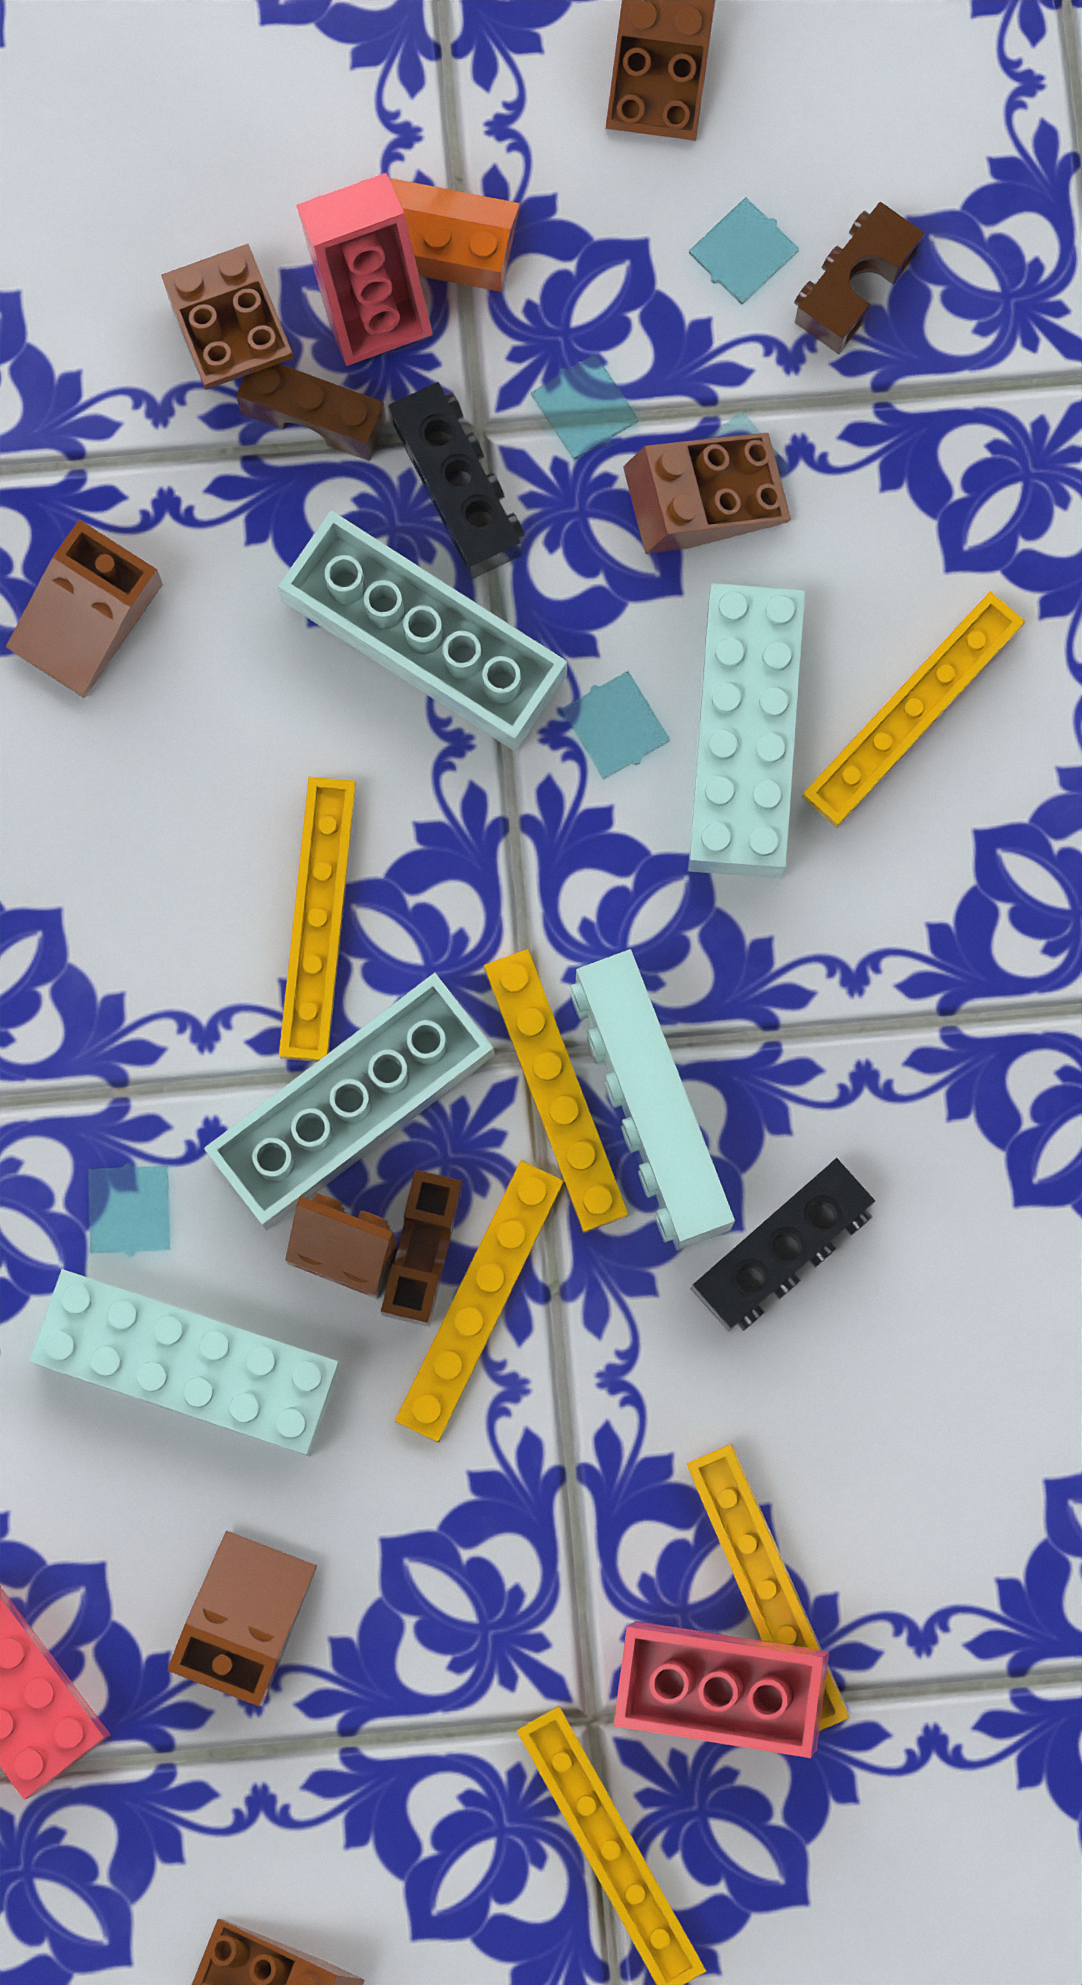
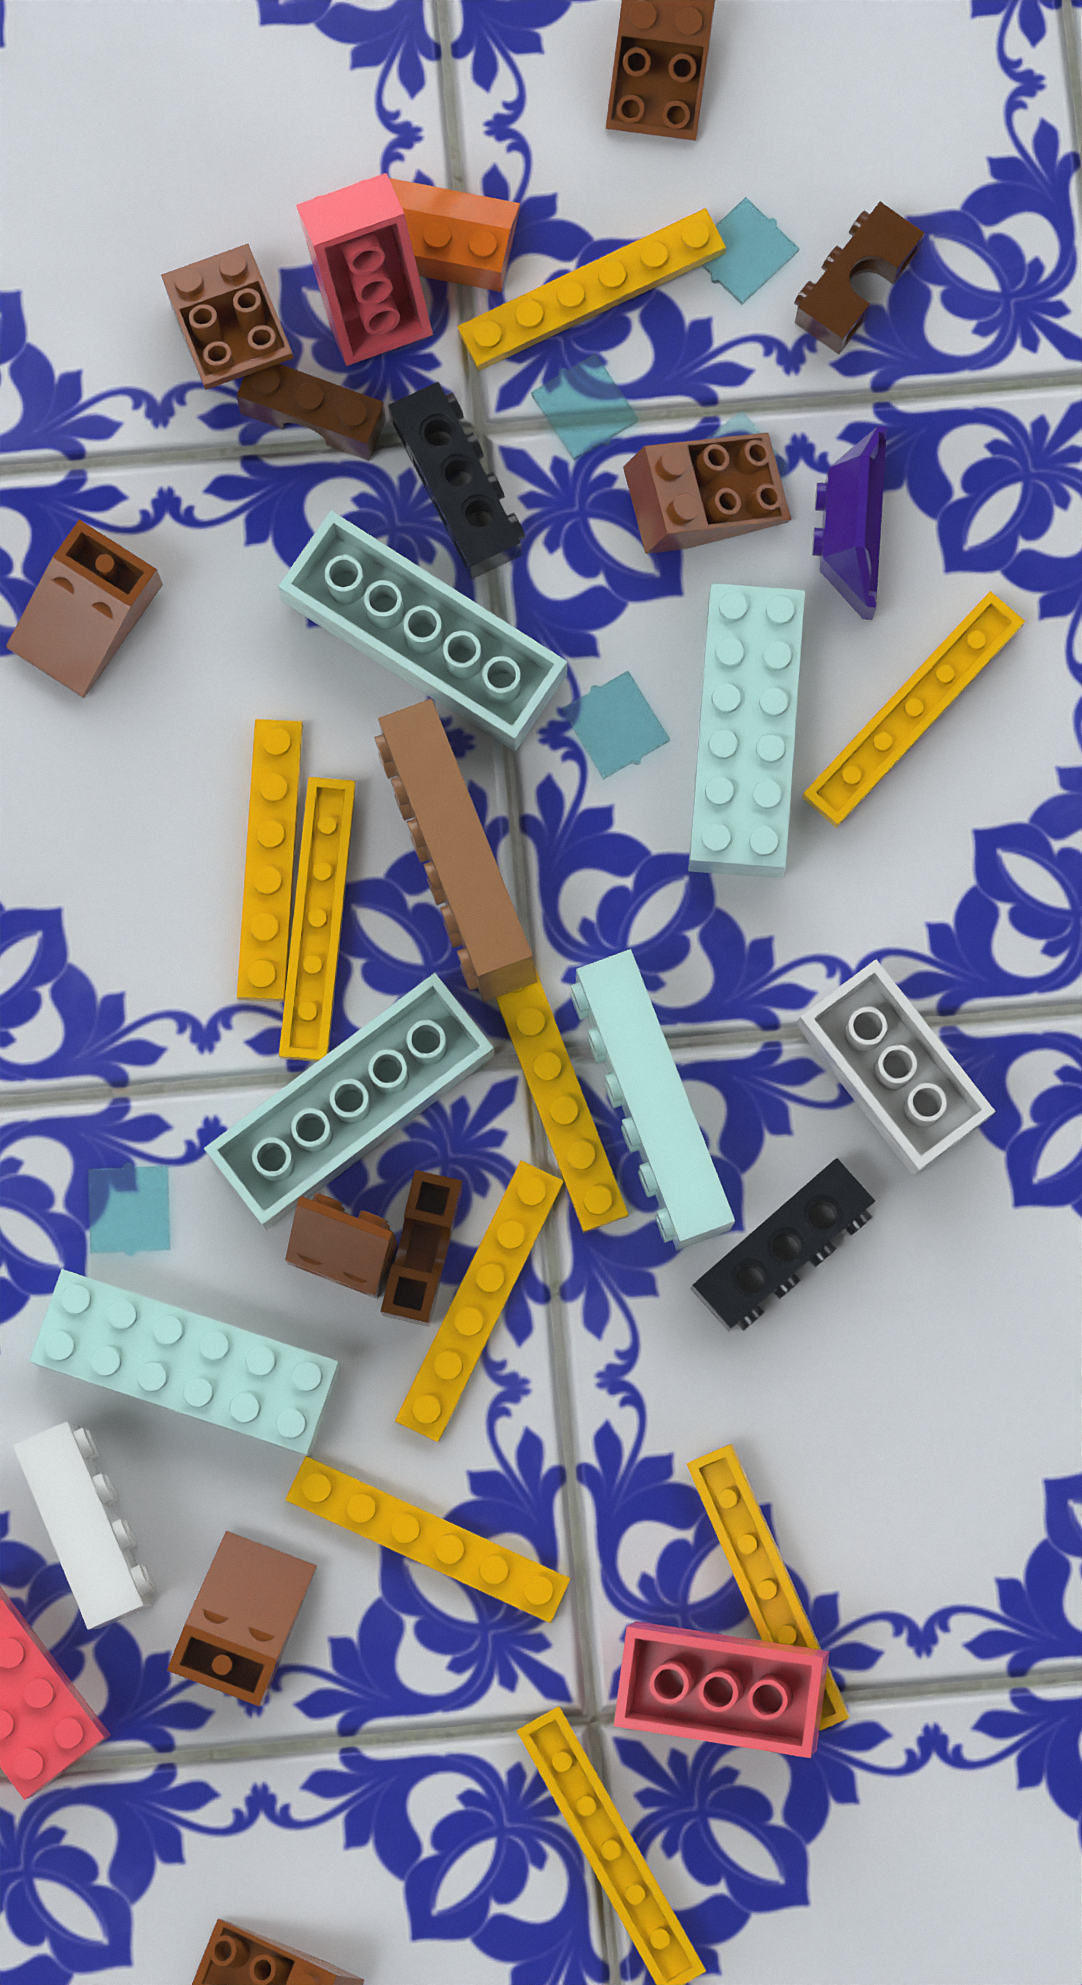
(84, 1524): none -> white brick
(270, 860): none -> yellow plate
(428, 1539): none -> yellow plate
(459, 856): none -> medium nougat brick
(591, 289): none -> yellow plate
(852, 522): none -> dark purple wedge
(895, 1067): none -> white brick

